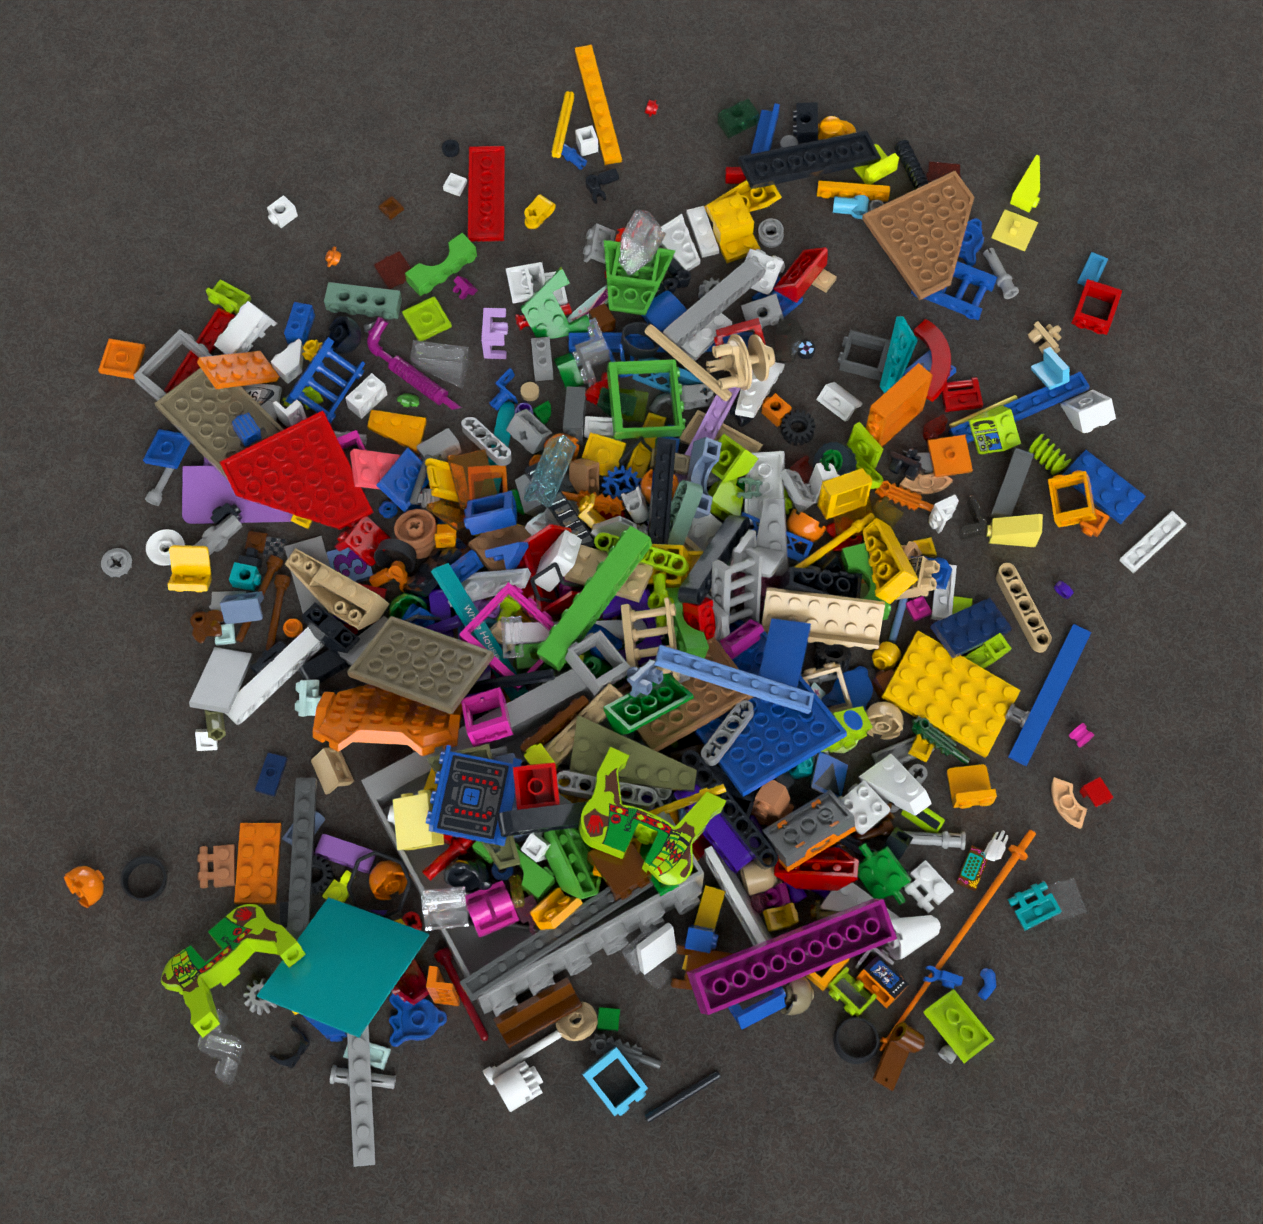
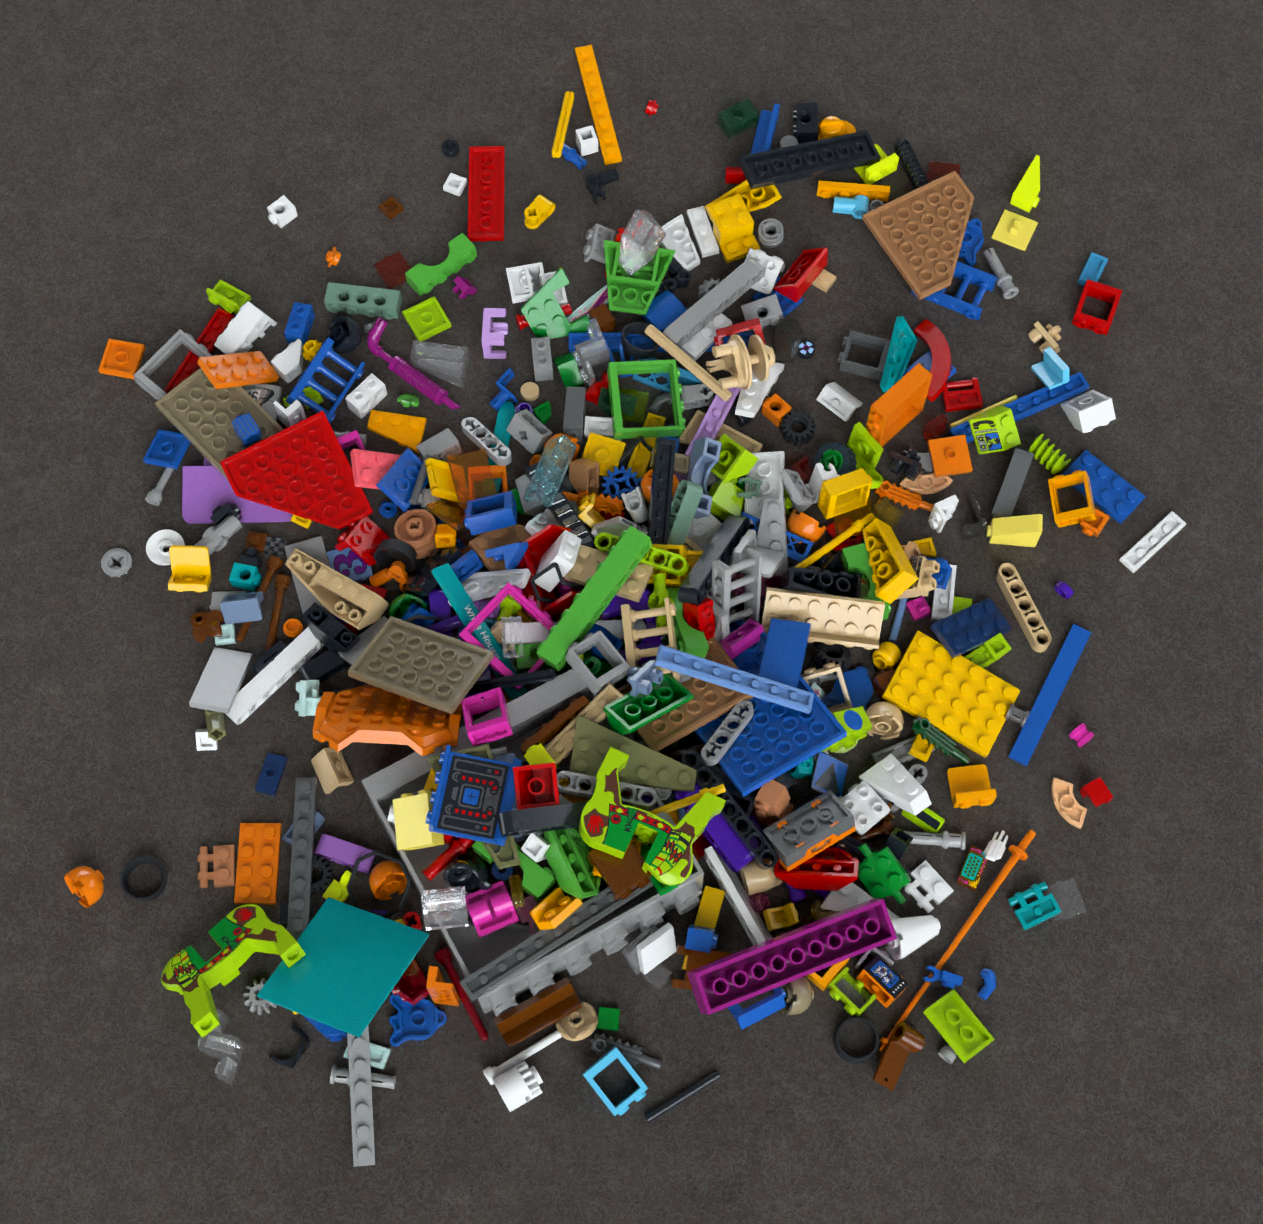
(779, 895): magenta tile -> none

